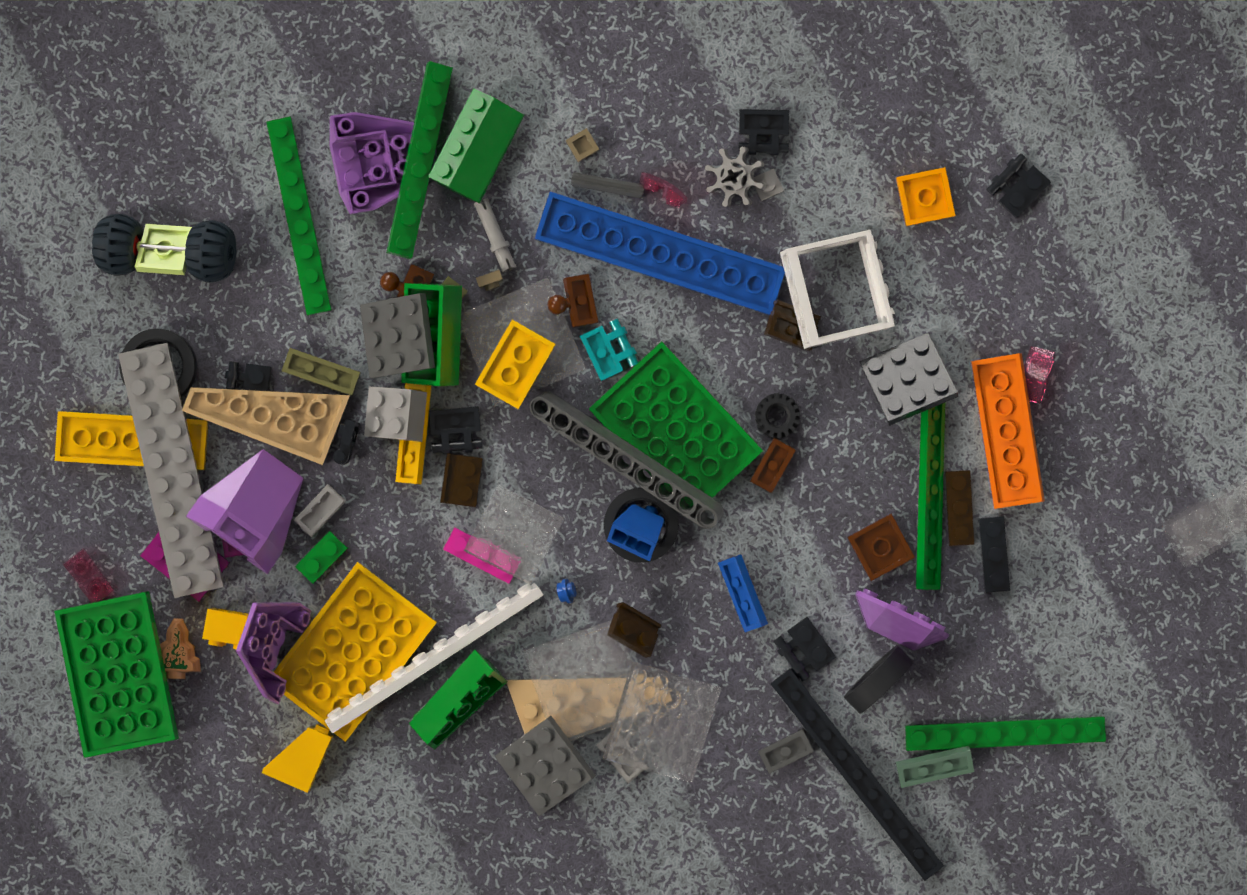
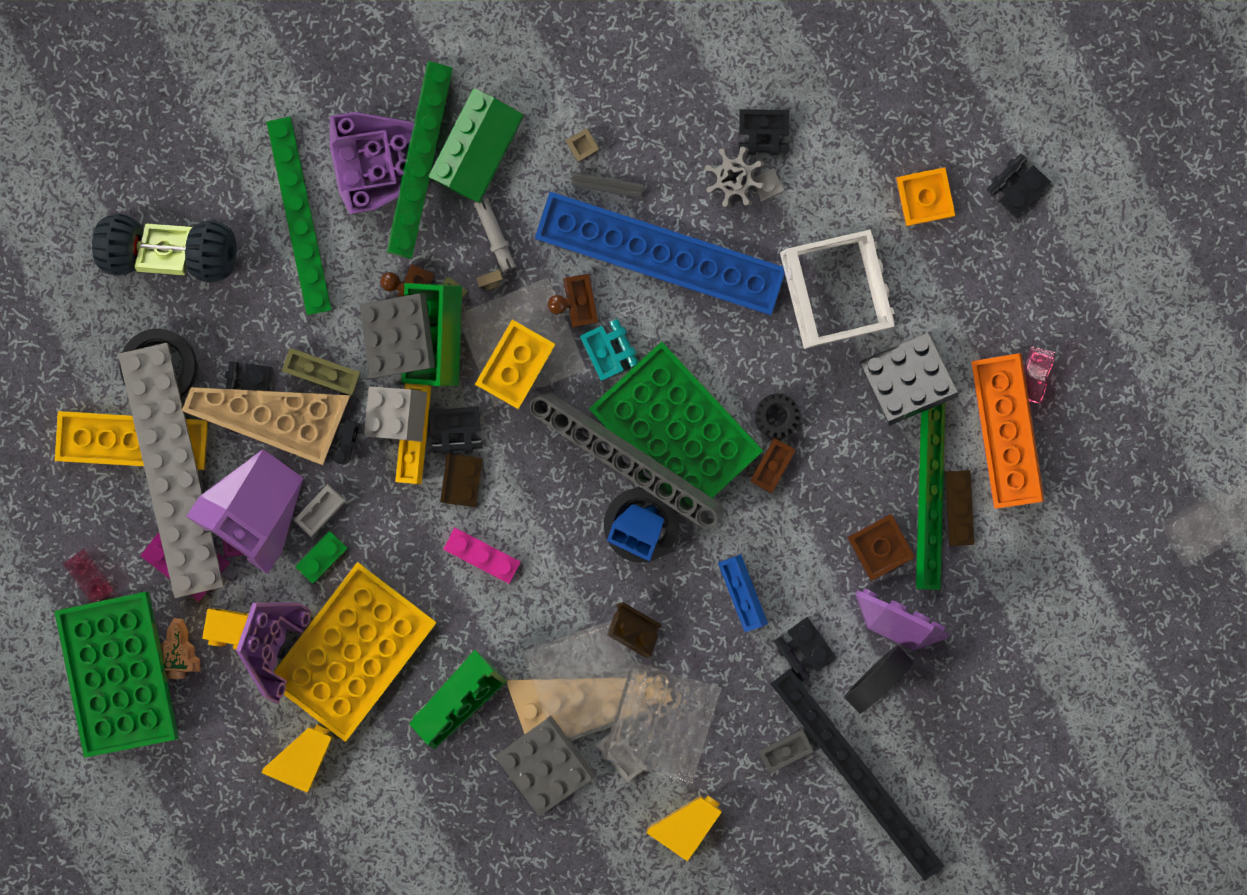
(425, 661): white plate -> none
(514, 534): clear plate -> none
(566, 591): blue plate -> none
(671, 194): clear pink slope -> none
(686, 826): none -> yellow slope
(784, 326): dark brown plate -> none
(935, 766): sand green plate -> none
(994, 554): black plate -> none
(1005, 733): green plate -> none

